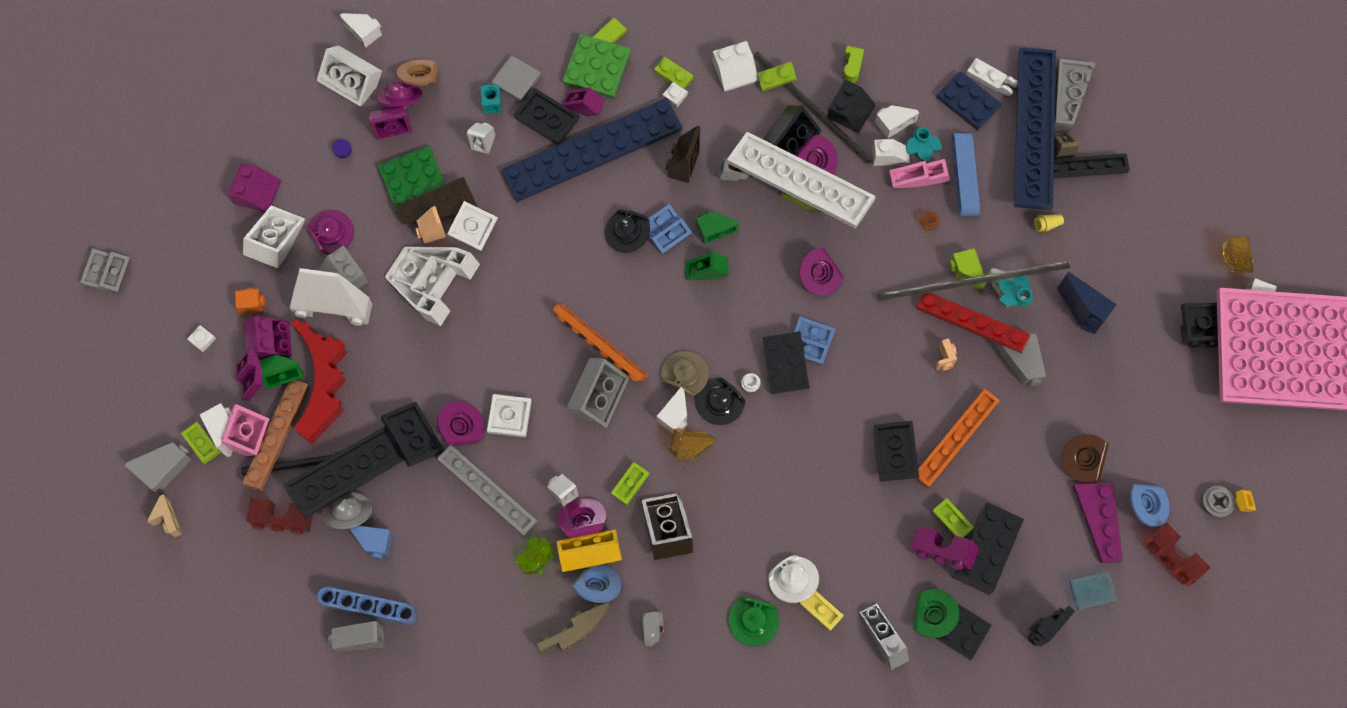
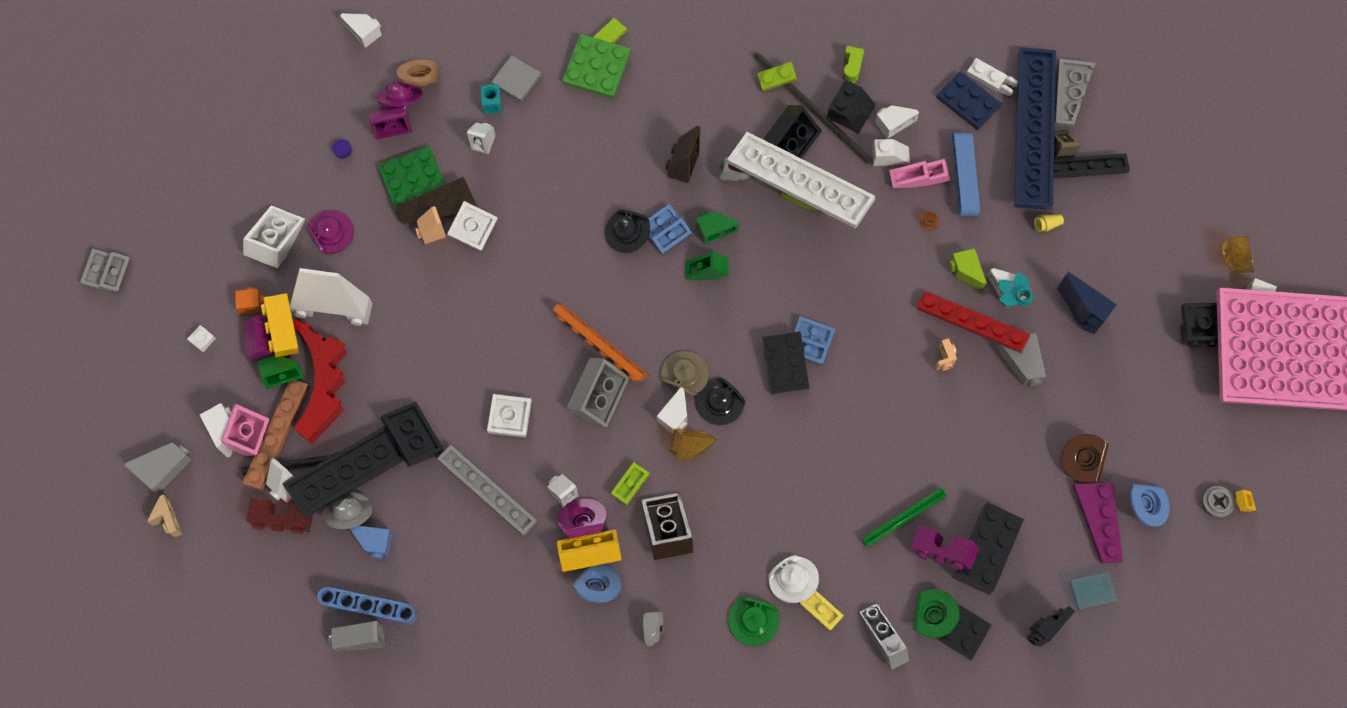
(200, 443): lime plate -> none
(250, 373): magenta slope -> none
(253, 188): magenta slope -> none
(276, 478): none -> white slope
(280, 325): none -> yellow brick
(343, 263): light grey slope -> none
(348, 75): white slope -> none
(426, 273): white wedge -> none
(460, 424): magenta hat -> none
(535, 556): clear neon green plate -> none
(546, 116): black plate -> none
(583, 625): dark tan slope -> none
(584, 101): magenta slope -> none
(591, 149): dark blue plate -> none
(673, 73): lime plate -> none
(675, 94): white plate -> none
(735, 66): white slope -> none
(750, 382): white plate -> none
(819, 153): magenta hat -> none
(819, 273): magenta hat -> none
(896, 451): black plate -> none
(904, 517): none -> green axle
(923, 147): teal plate -> none
(952, 519): lime plate -> none
(956, 437): orange plate -> none
(974, 280): clear smoke piece -> none
(1186, 570): clear red arch -> none

